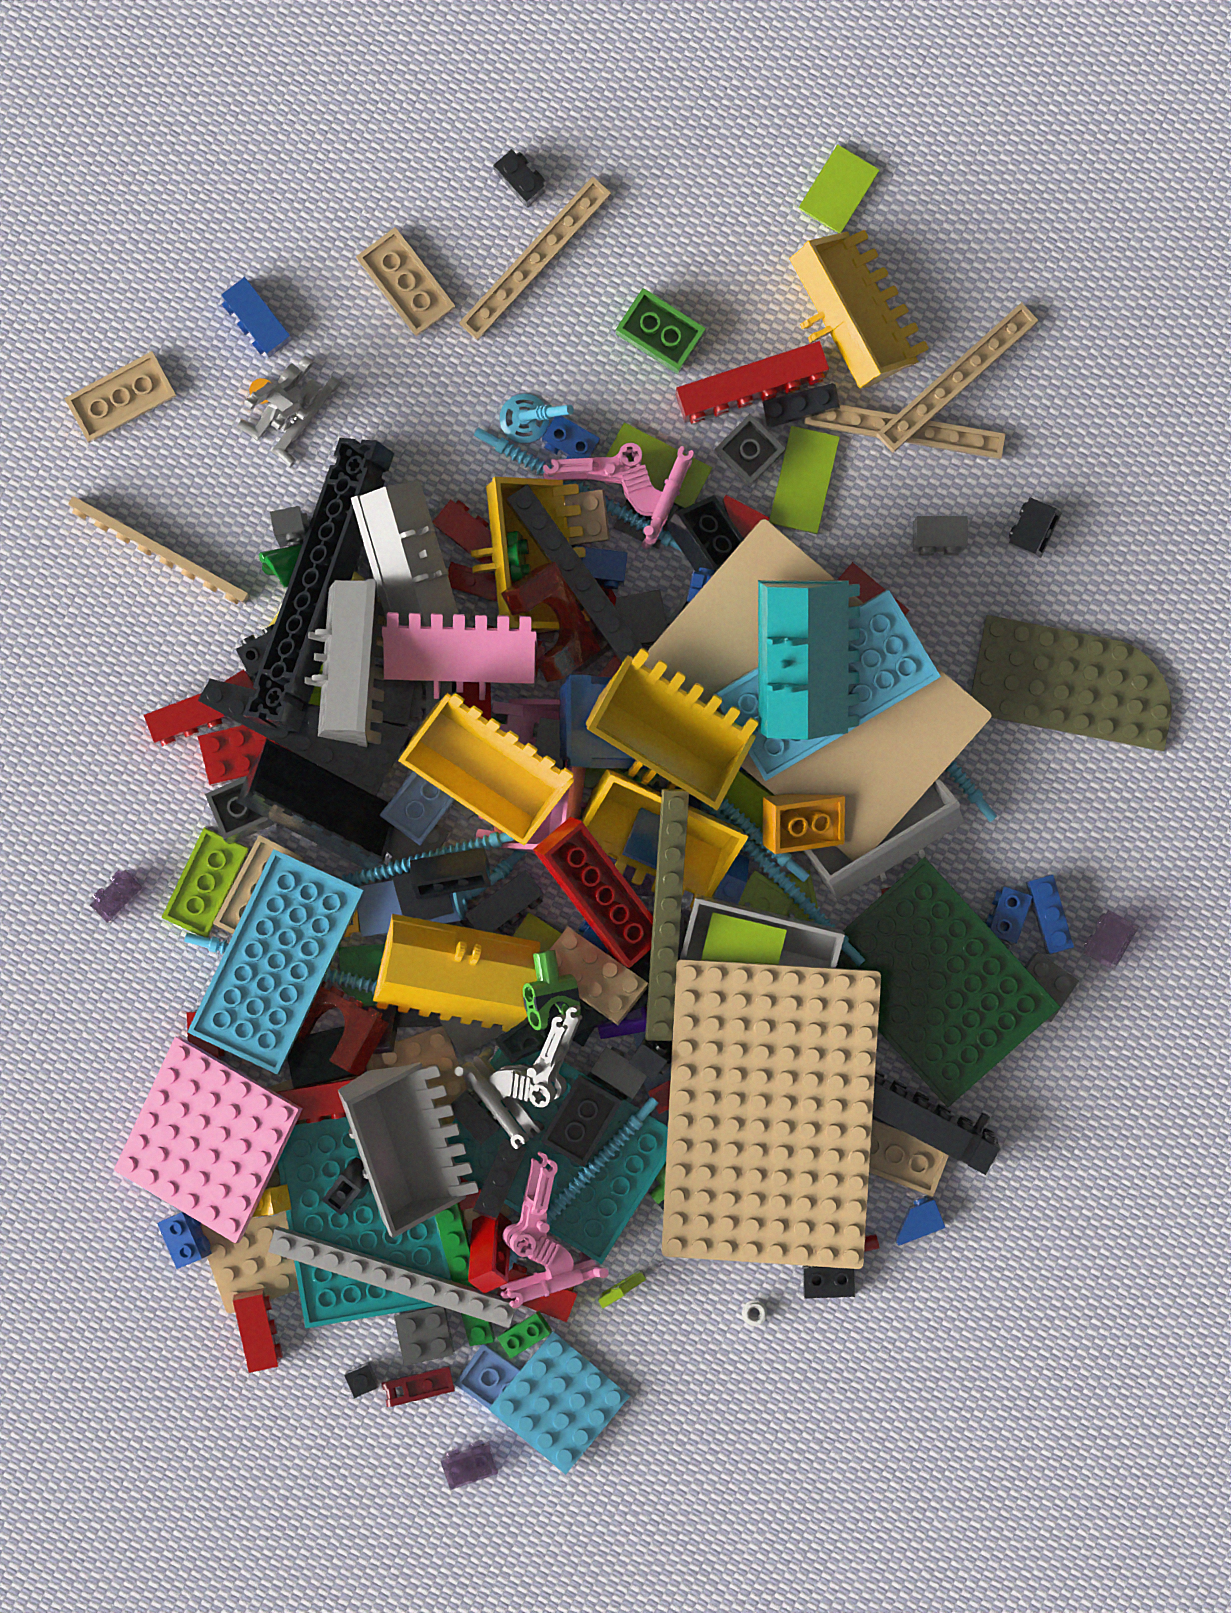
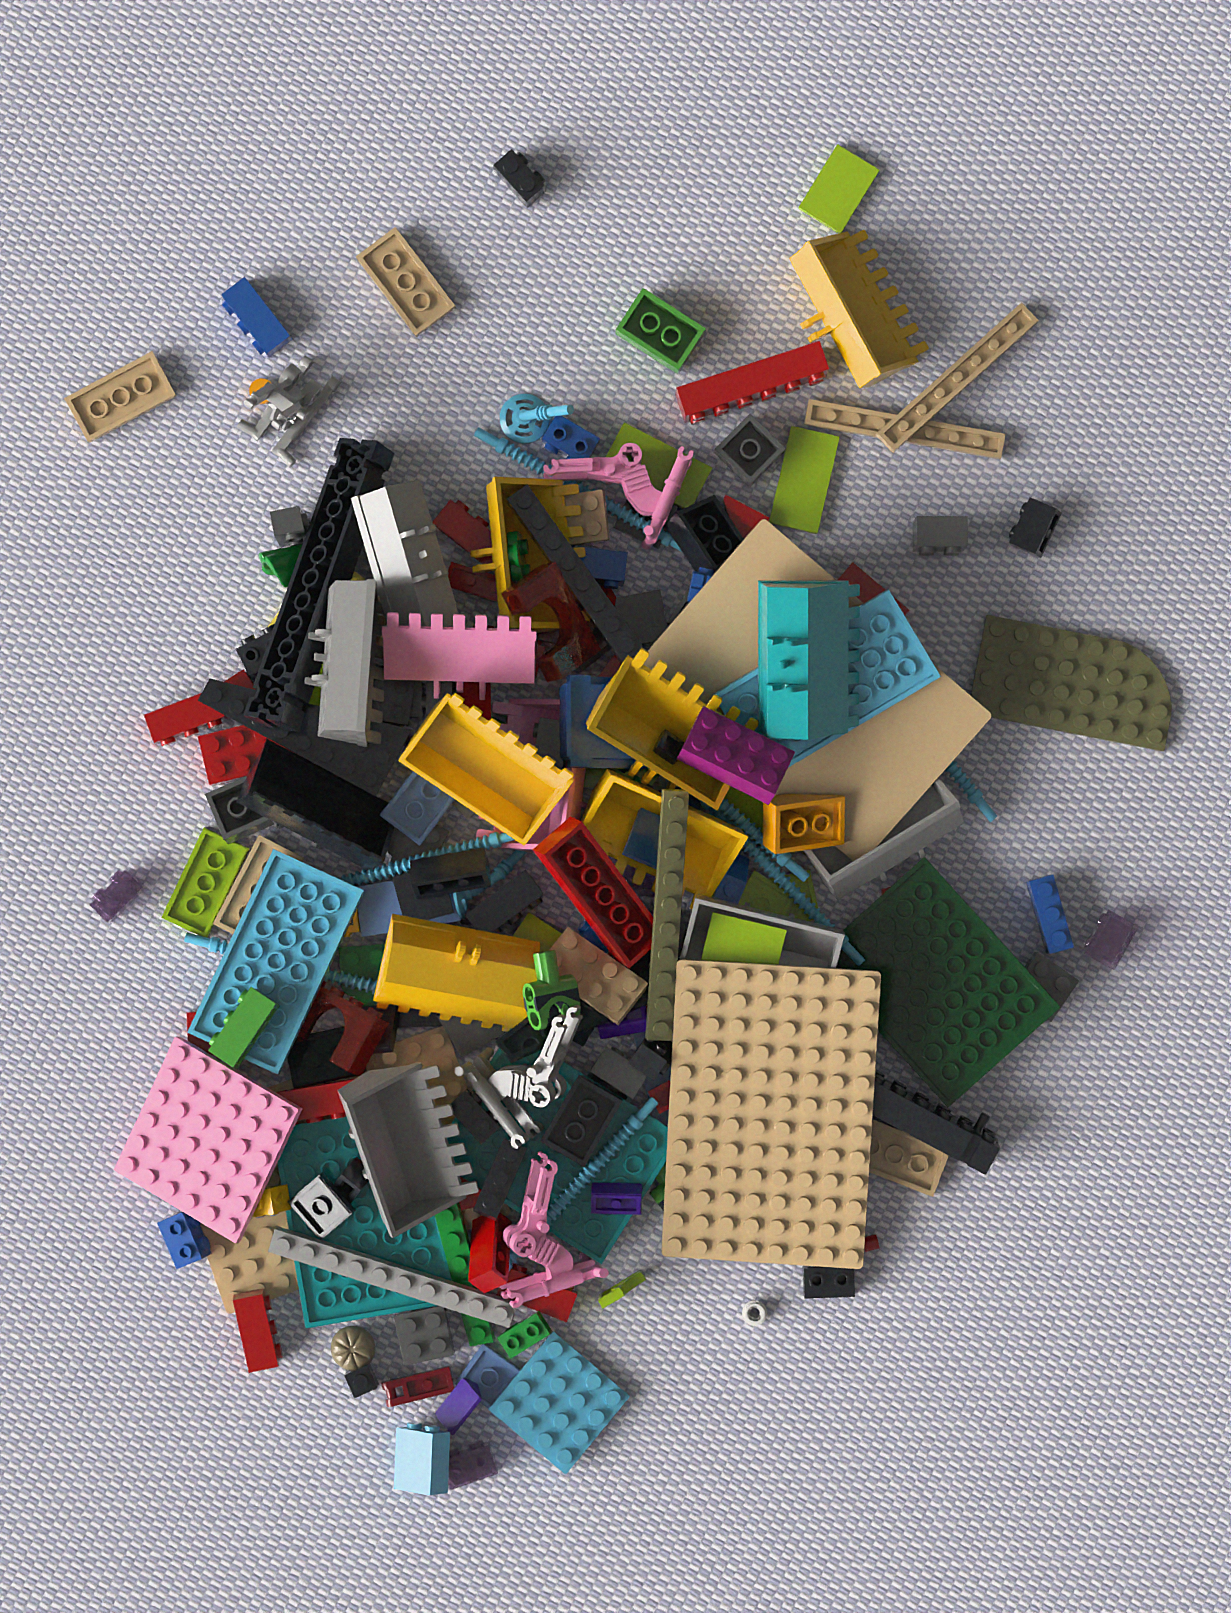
(167, 556): tan plate -> none
(243, 1027): none -> bright green brick
(321, 1206): none -> tile
(352, 1347): none -> dark tan piece
(422, 1459): none -> brick
(459, 1405): none -> dark purple slope
(535, 258): tan plate -> none
(616, 1198): none -> dark purple slope
(668, 746): none -> black tile
(736, 755): none -> magenta brick
(801, 405): black plate -> none
(920, 1221): blue slope -> none
(1008, 913): blue brick -> none

